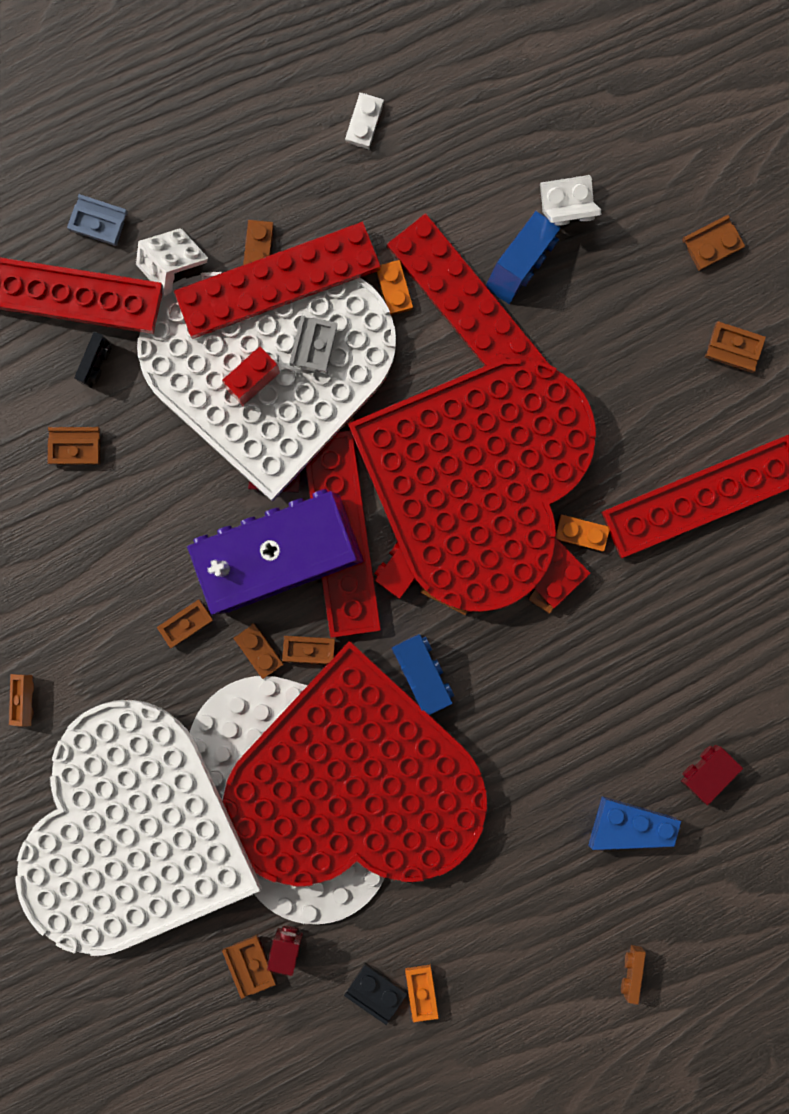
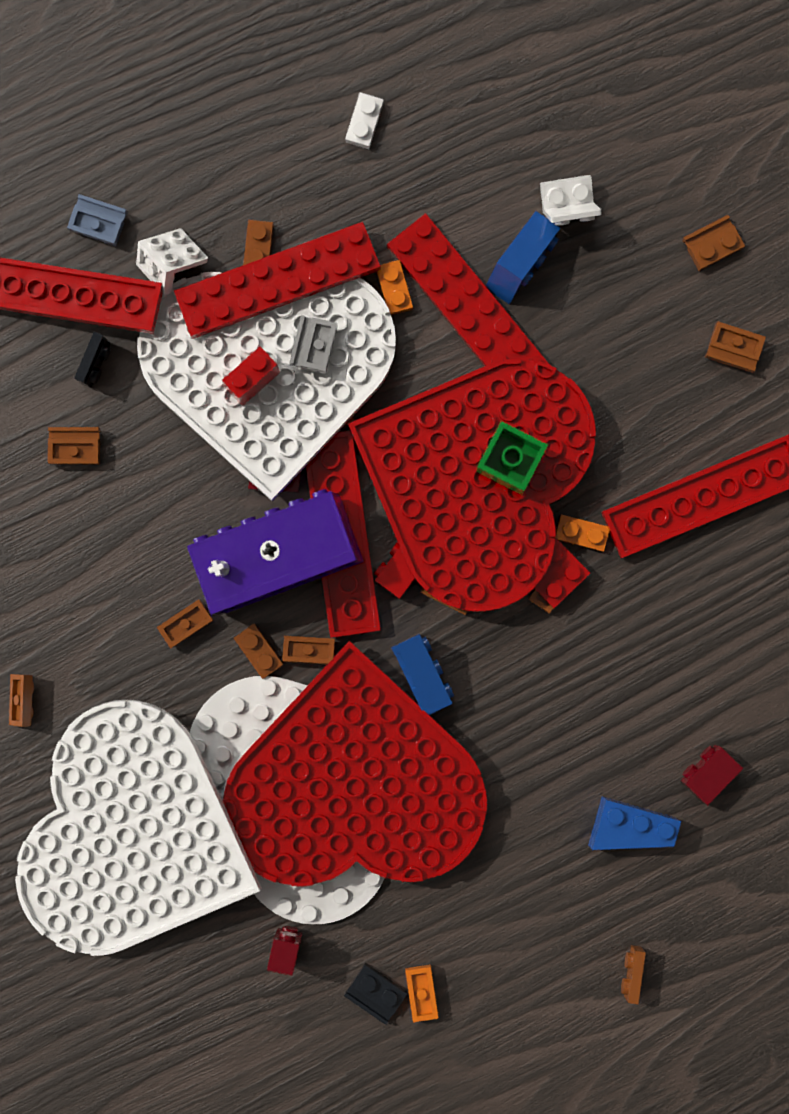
(249, 966): dark orange plate -> none
(511, 458): none -> green brick

